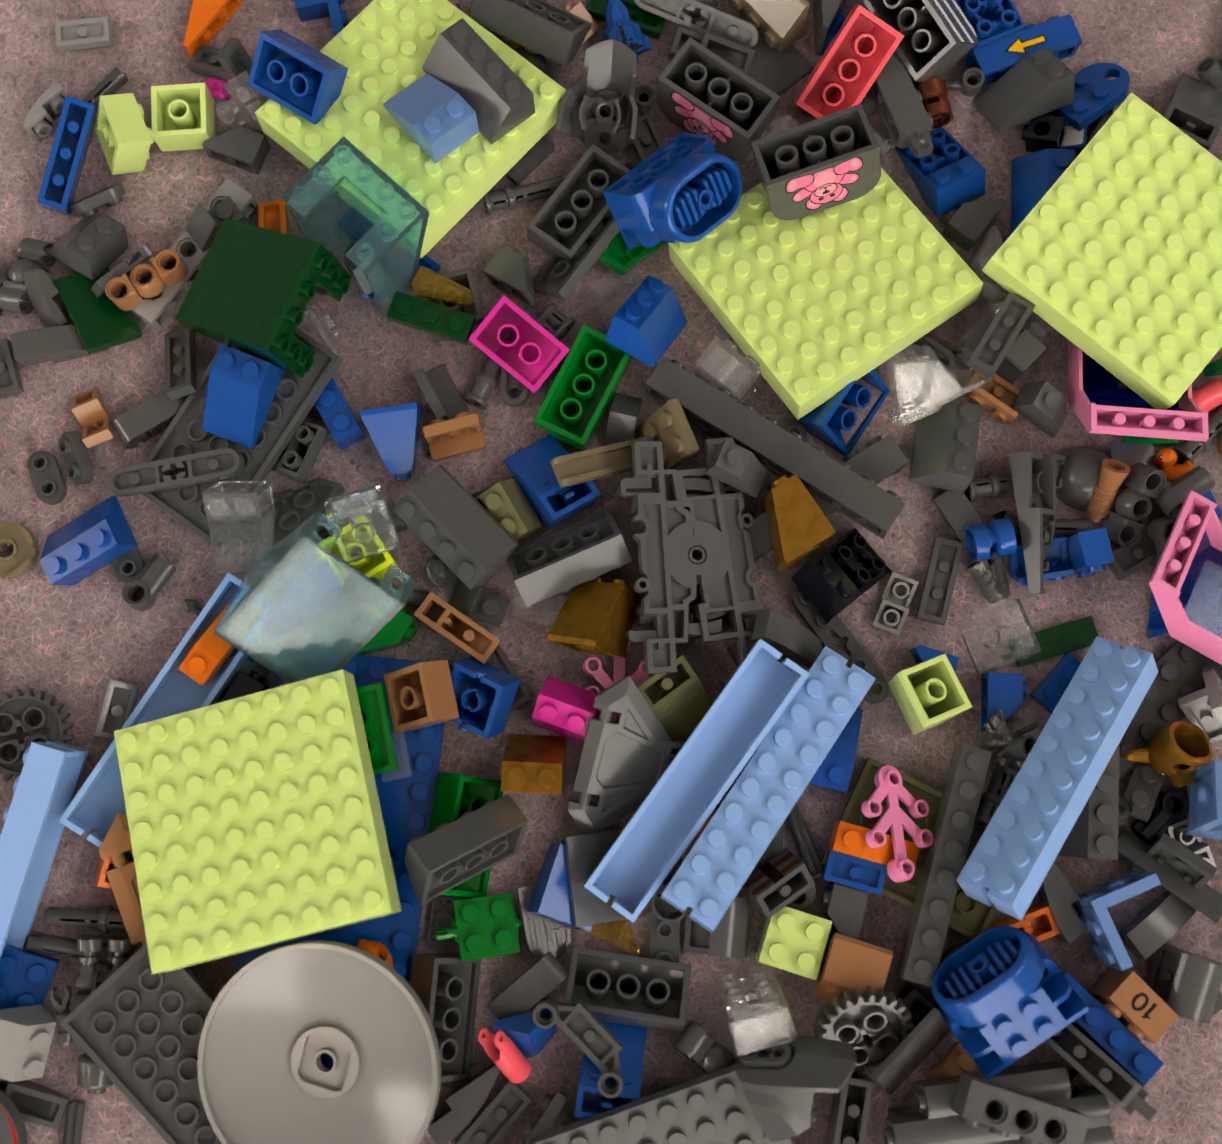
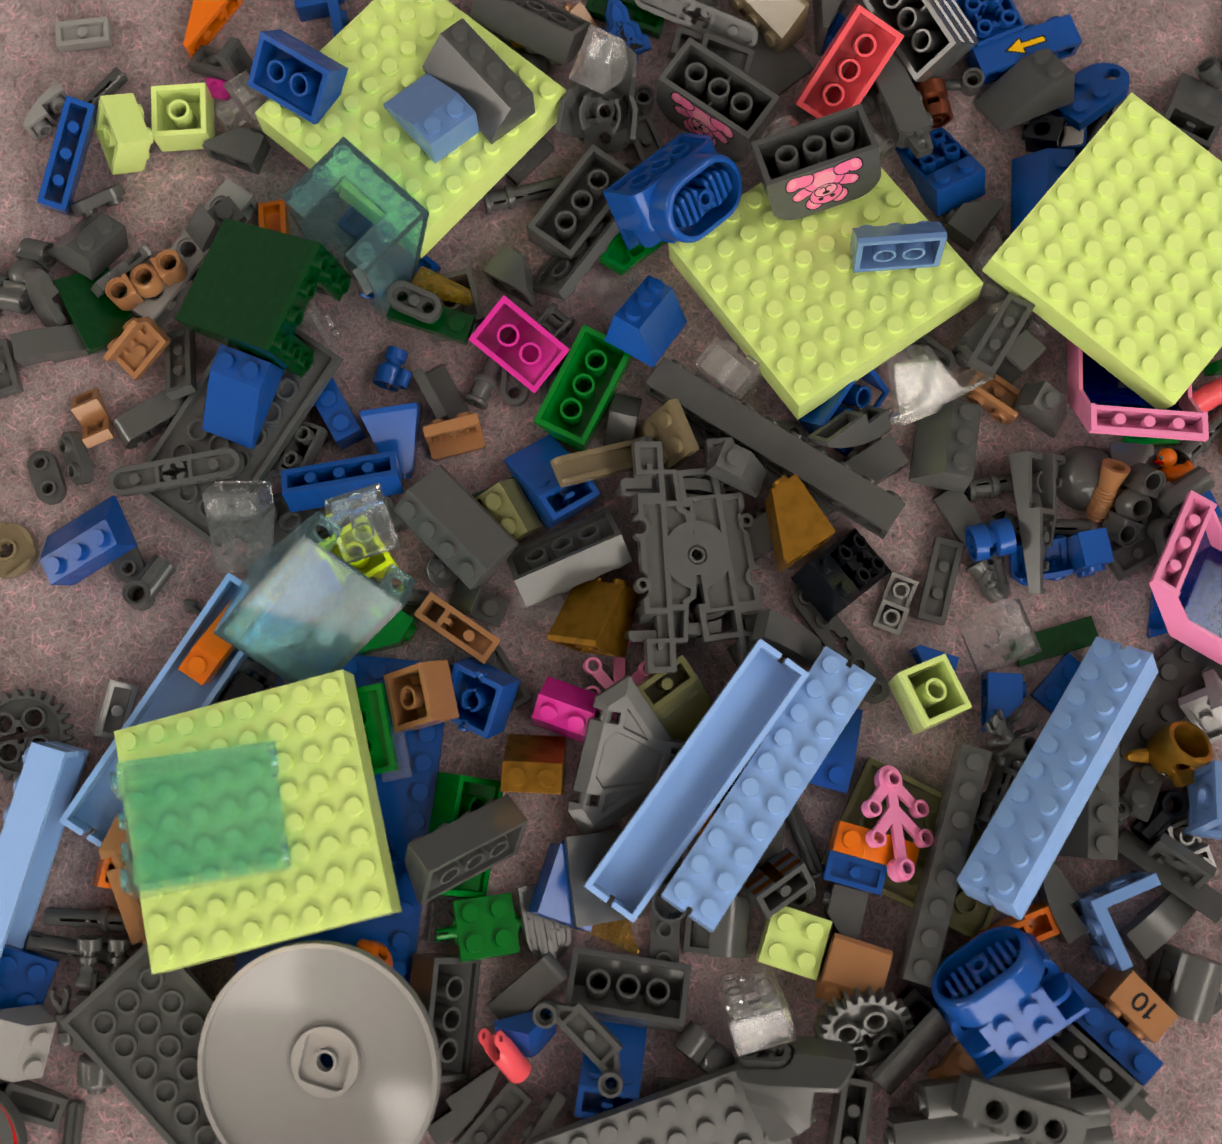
(137, 346): none -> medium nougat bracket
(200, 819): none -> clear light blue windscreen
(312, 484): none -> blue brick
(391, 371): none -> blue piece
(416, 302): none -> dark grey plate
(600, 61): none -> clear slope
(853, 428): none -> dark grey slope
(897, 246): none -> medium blue slope

